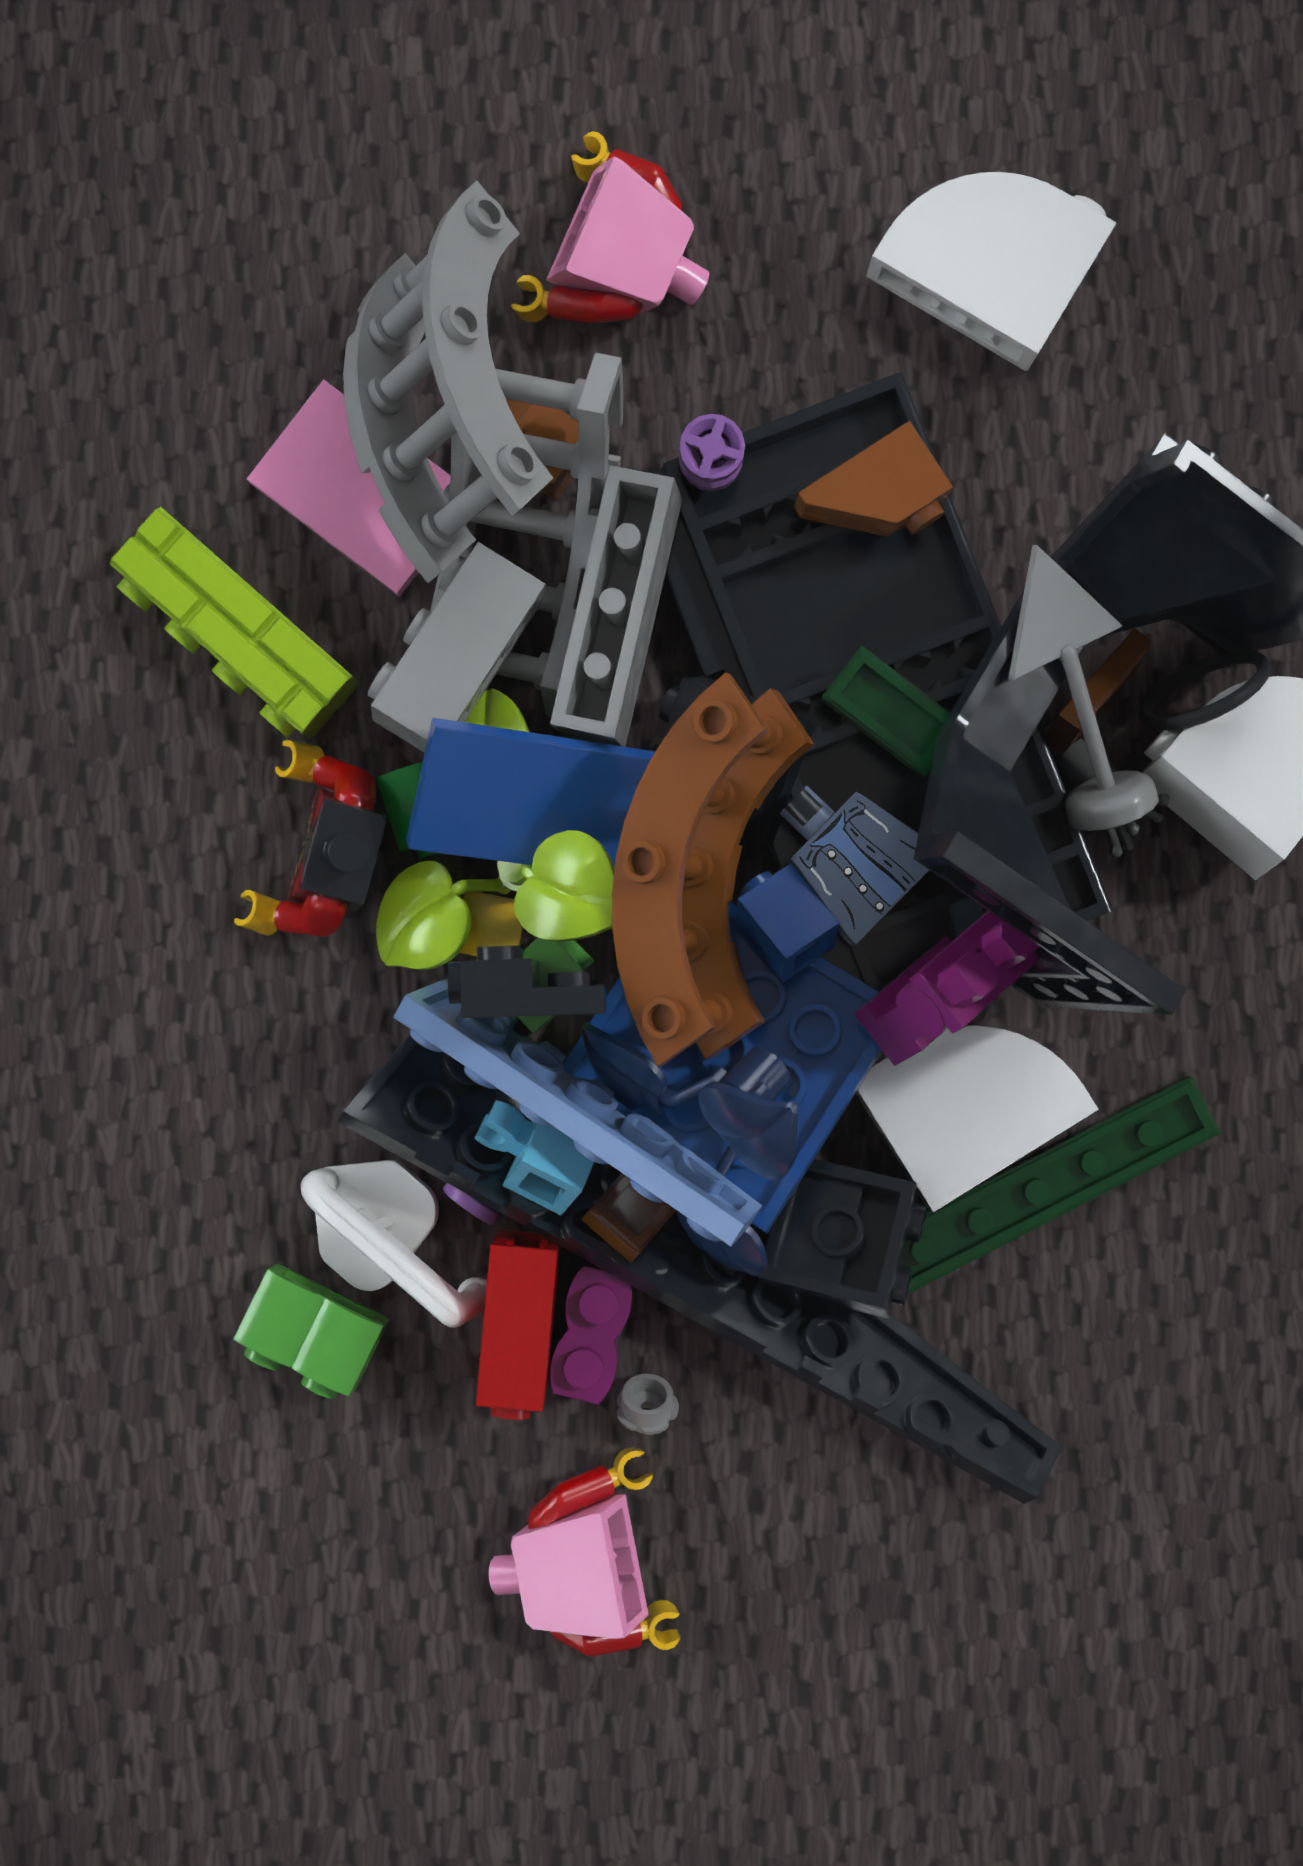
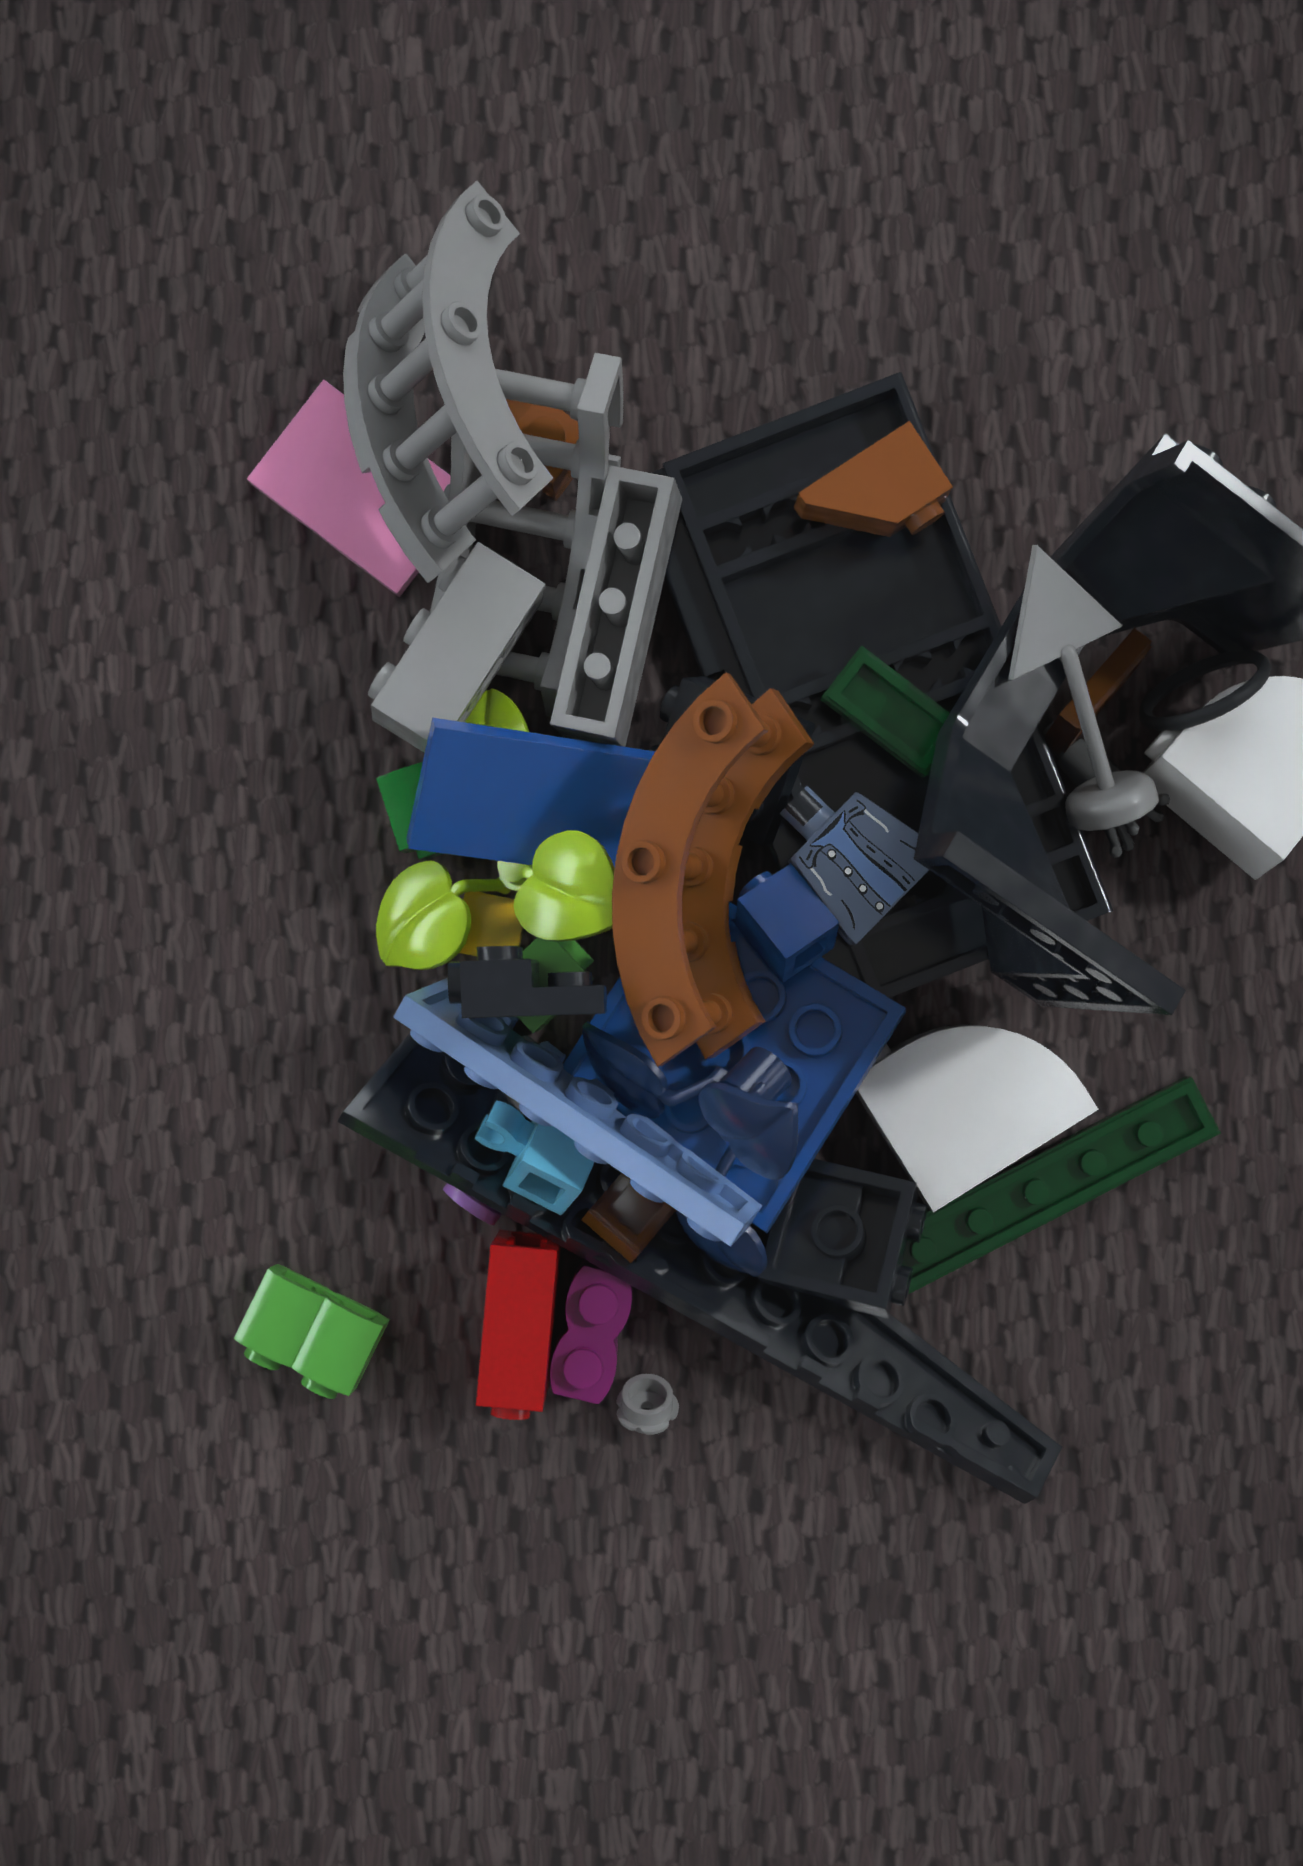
(233, 623): lime brick -> none
(335, 850): torso -> none
(371, 1226): white piece -> none
(582, 1567): bright pink torso -> none
(619, 245): bright pink torso -> none
(715, 439): medium lavender wheel -> none
(946, 987): magenta hips -> none
(993, 257): white brick -> none

